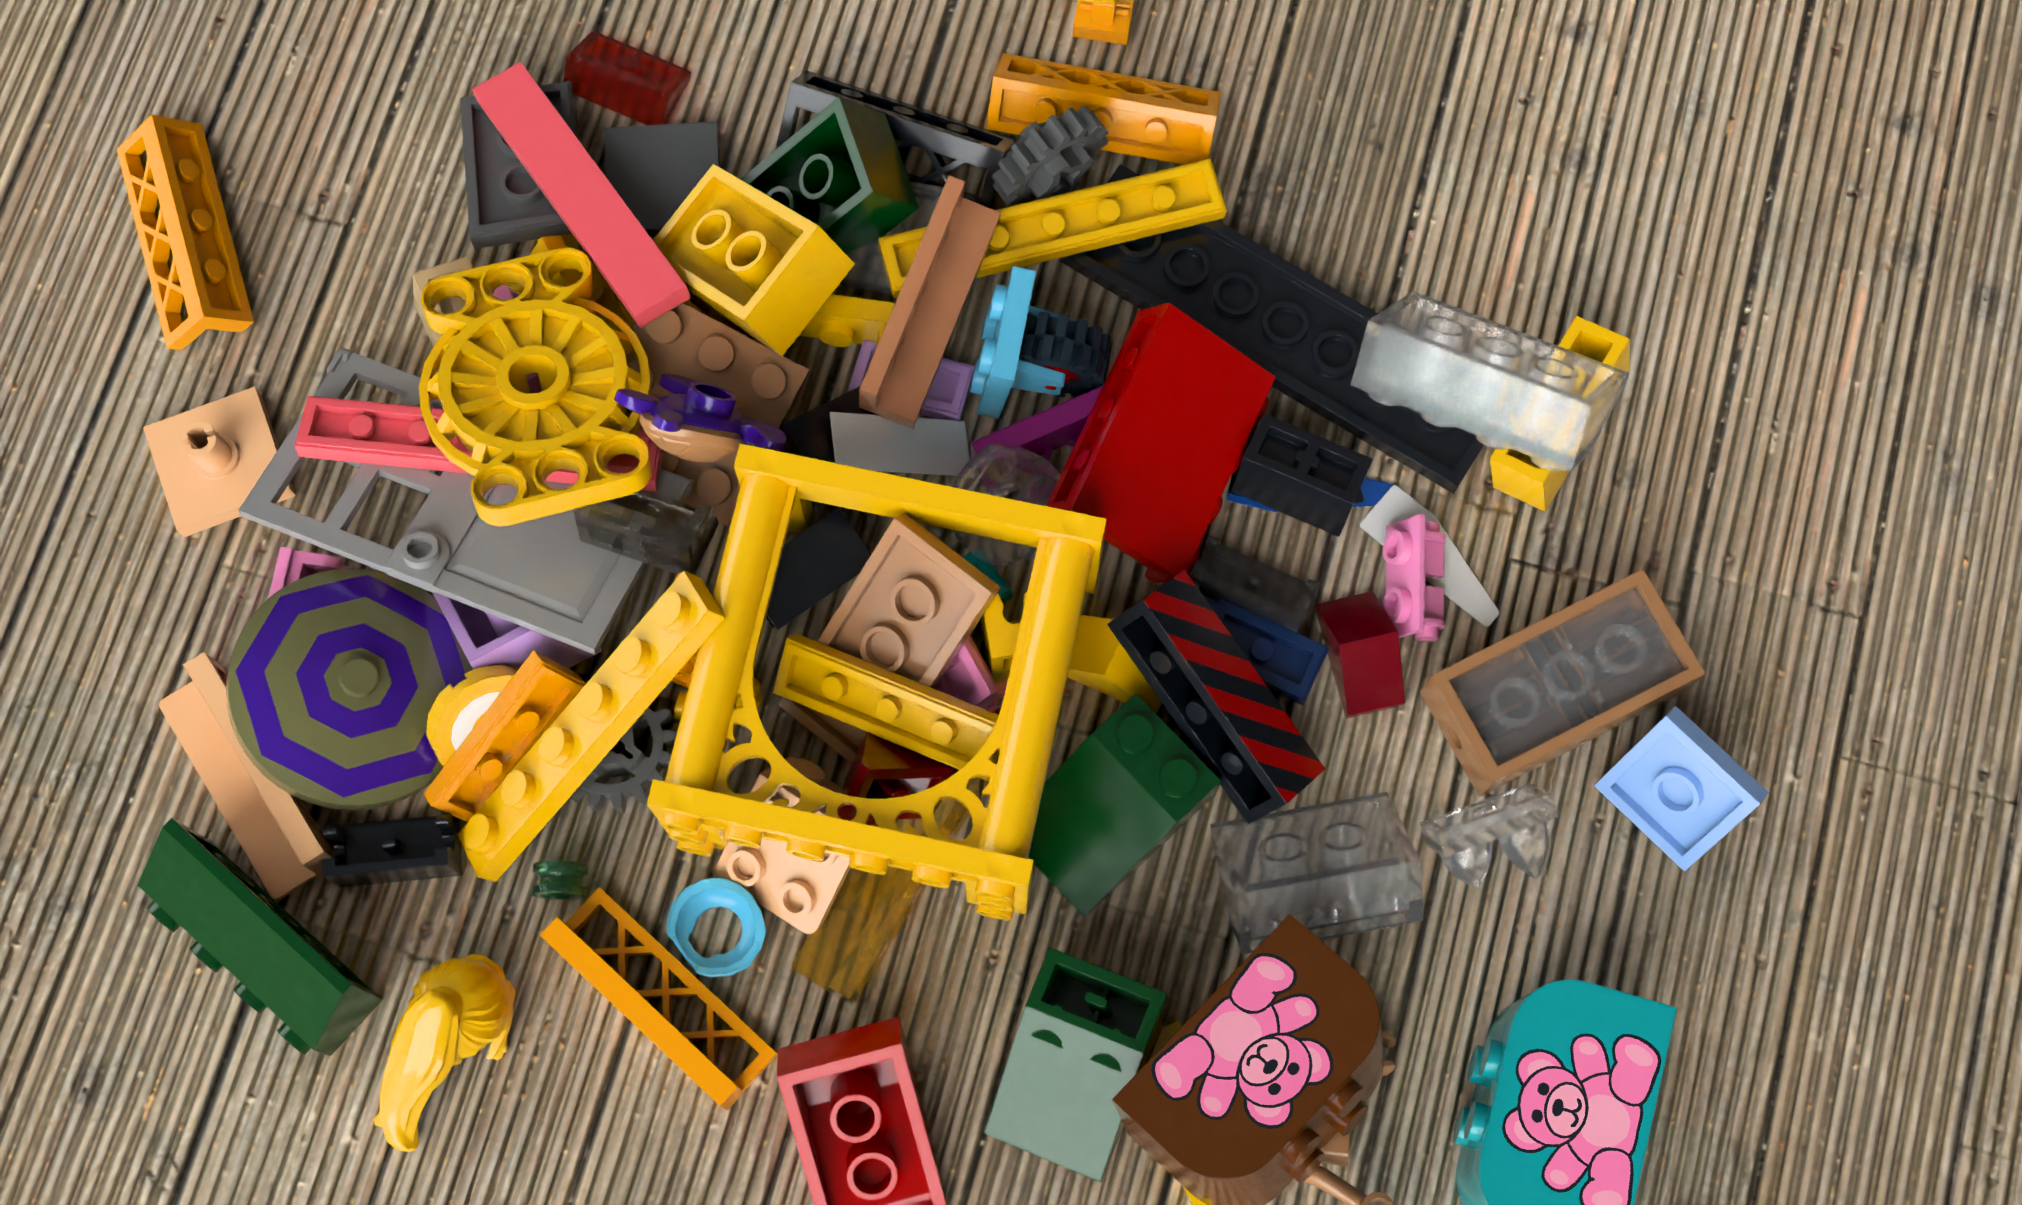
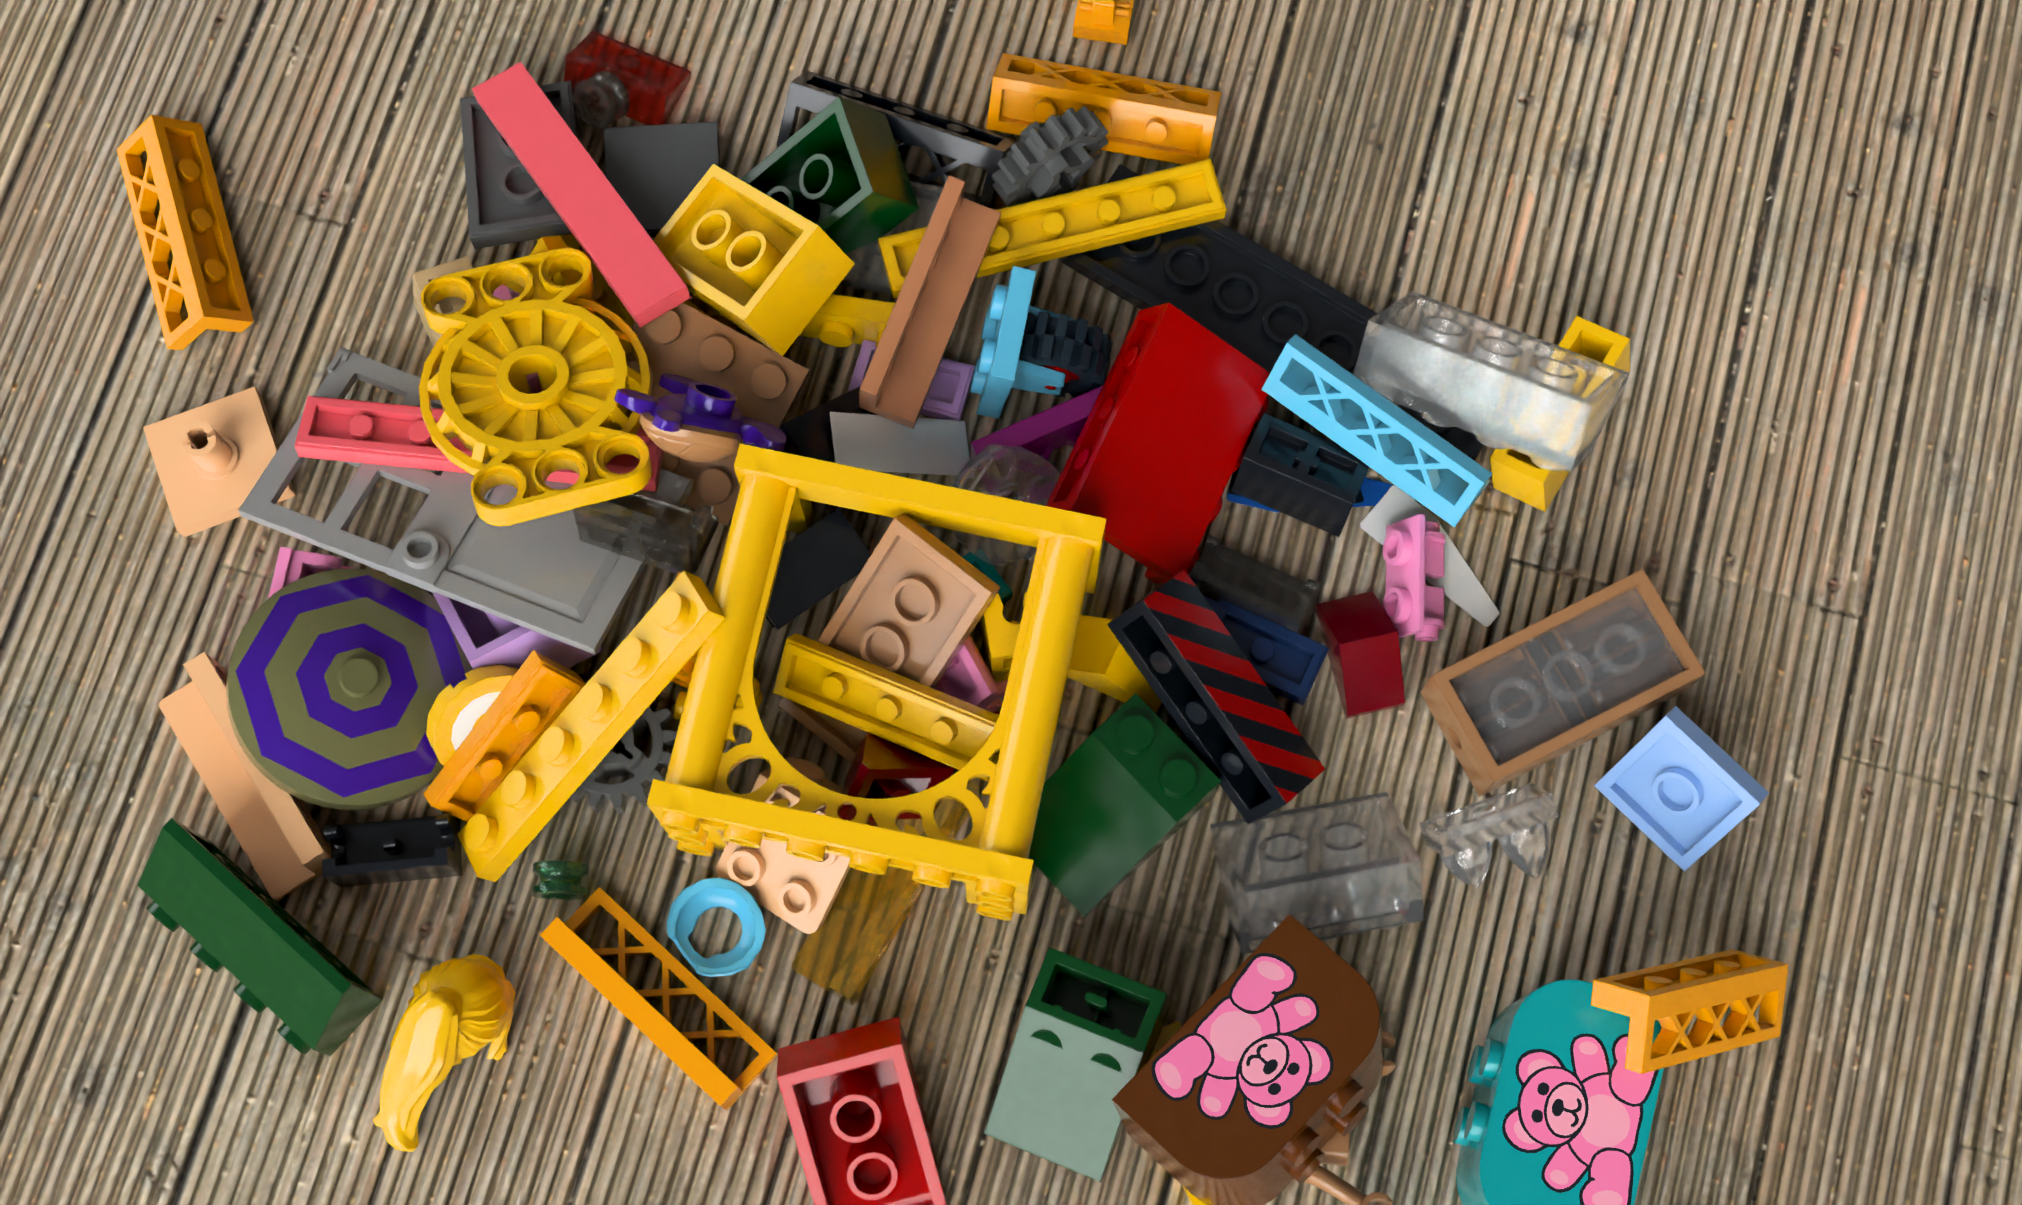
(601, 99): none -> clear smoke bush
(1376, 431): none -> medium azure fence
(1699, 988): none -> light orange fence

